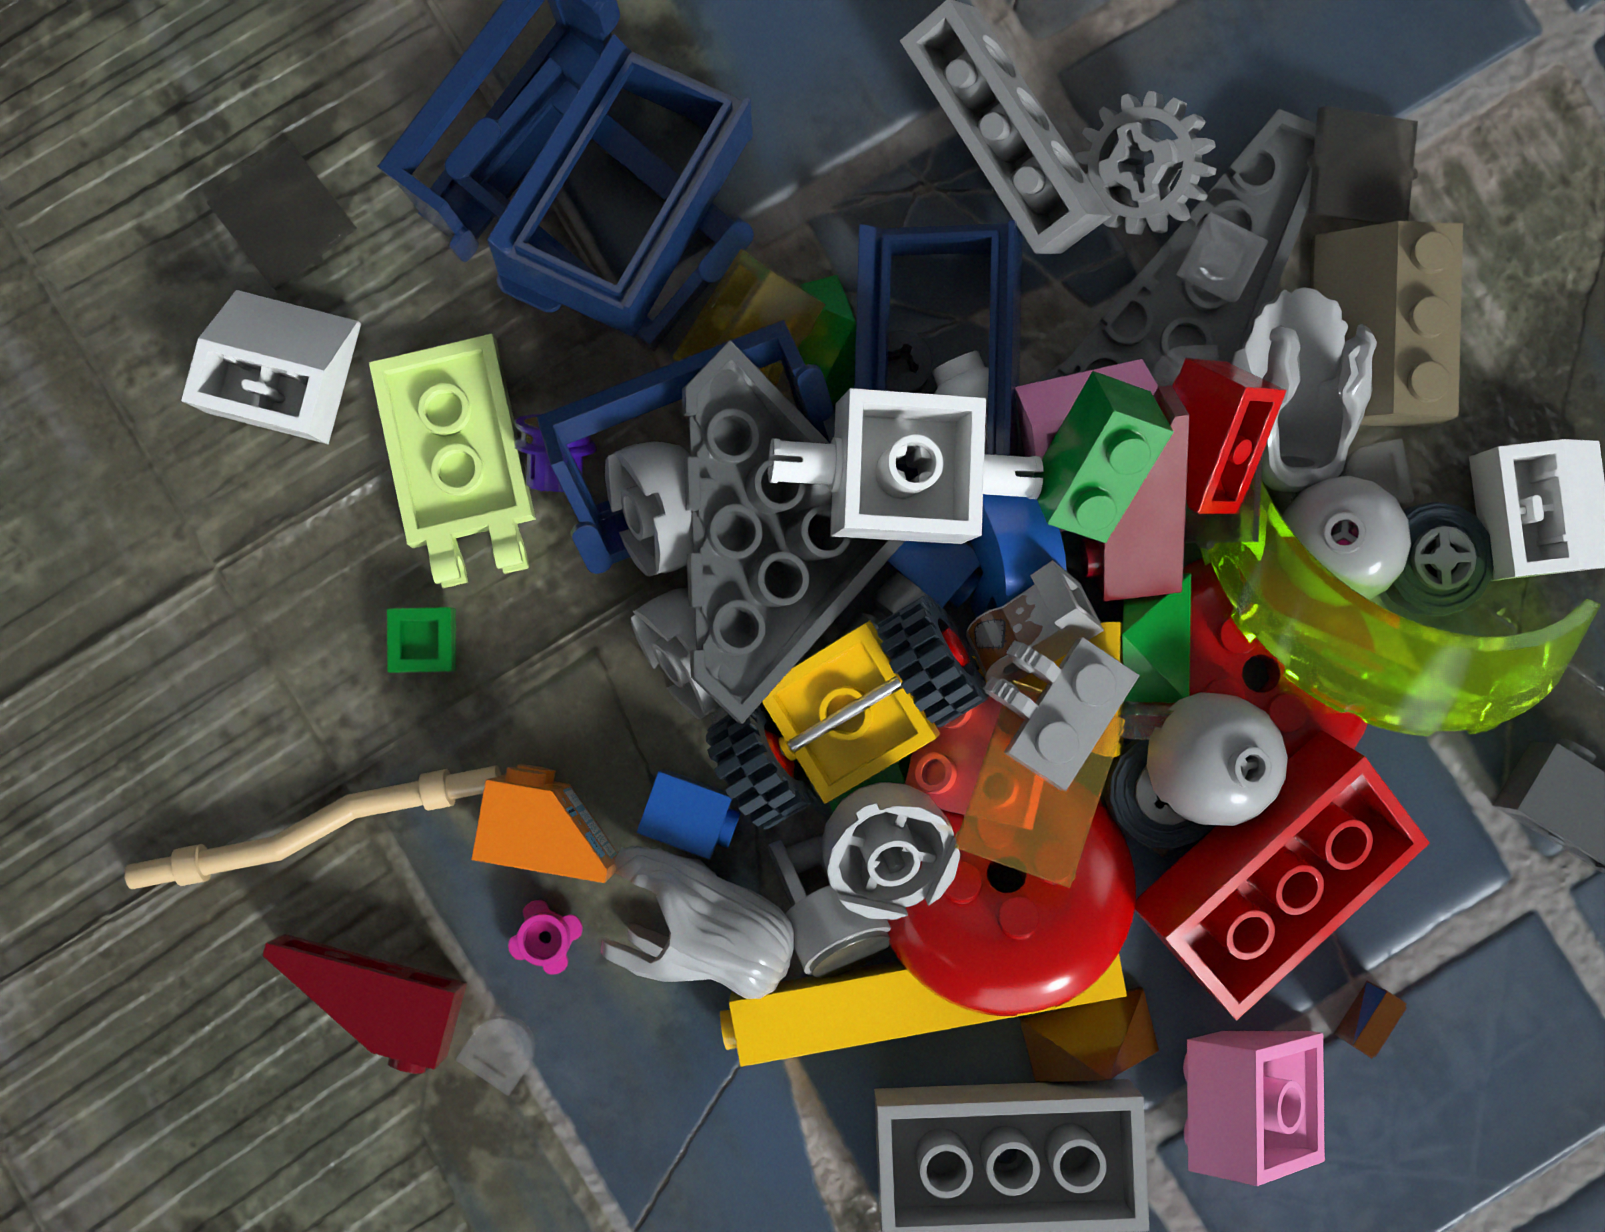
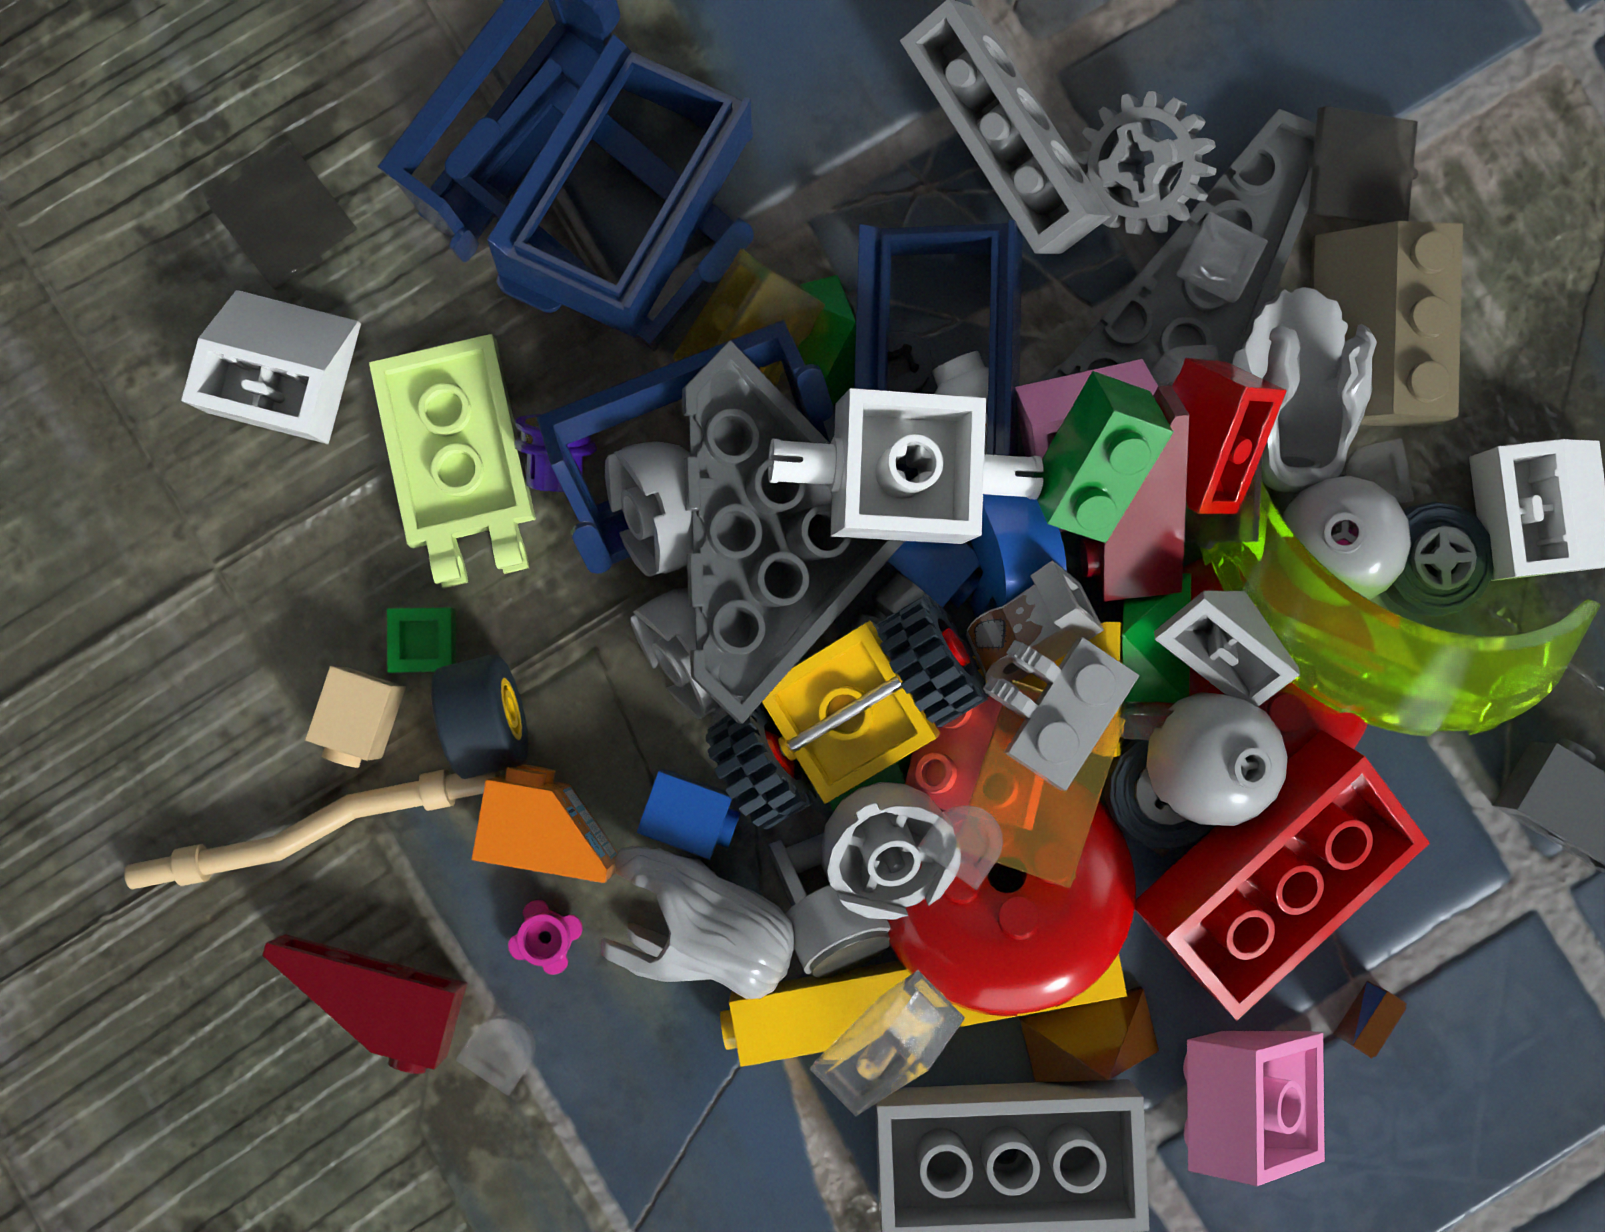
(354, 716): none -> tan brick
(479, 716): none -> black wheel
(889, 1044): none -> clear slope
(965, 843): none -> clear tile
(1229, 645): none -> light grey slope

